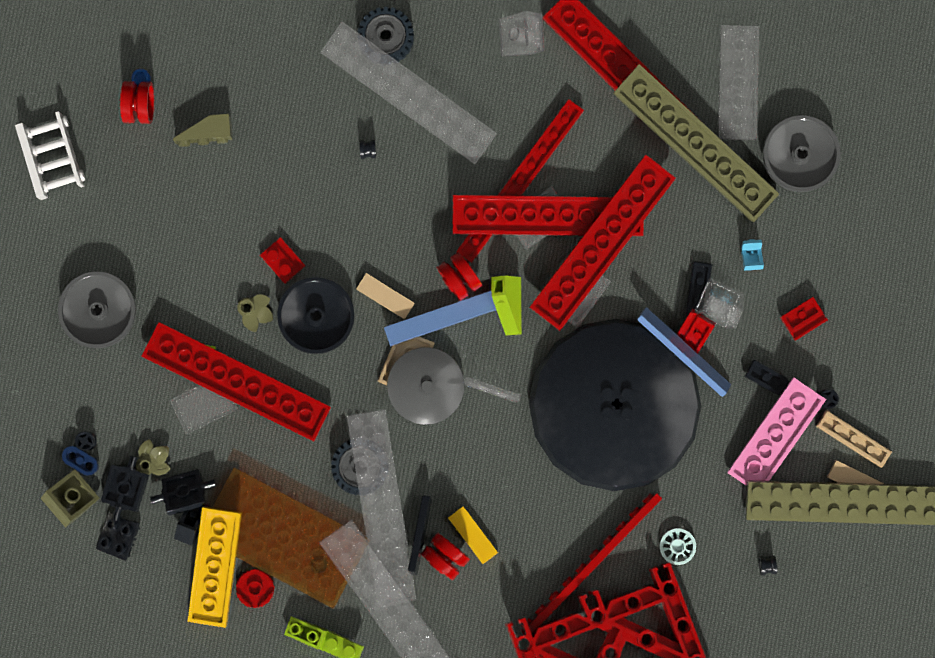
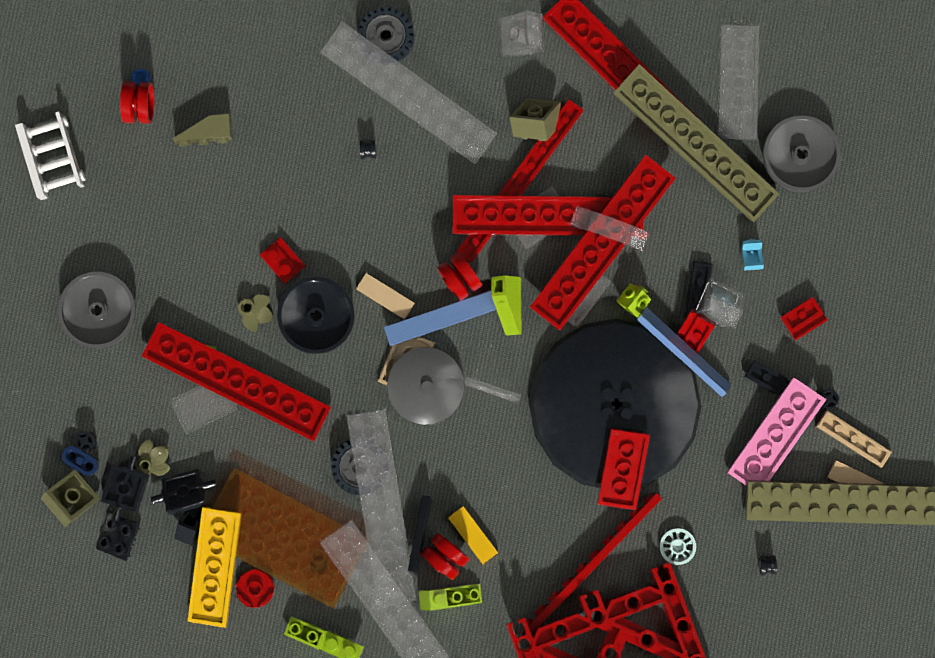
(450, 597): none -> lime slope
(535, 119): none -> olive slope
(609, 228): none -> clear slope
(623, 468): none -> red plate
(634, 299): none -> lime brick

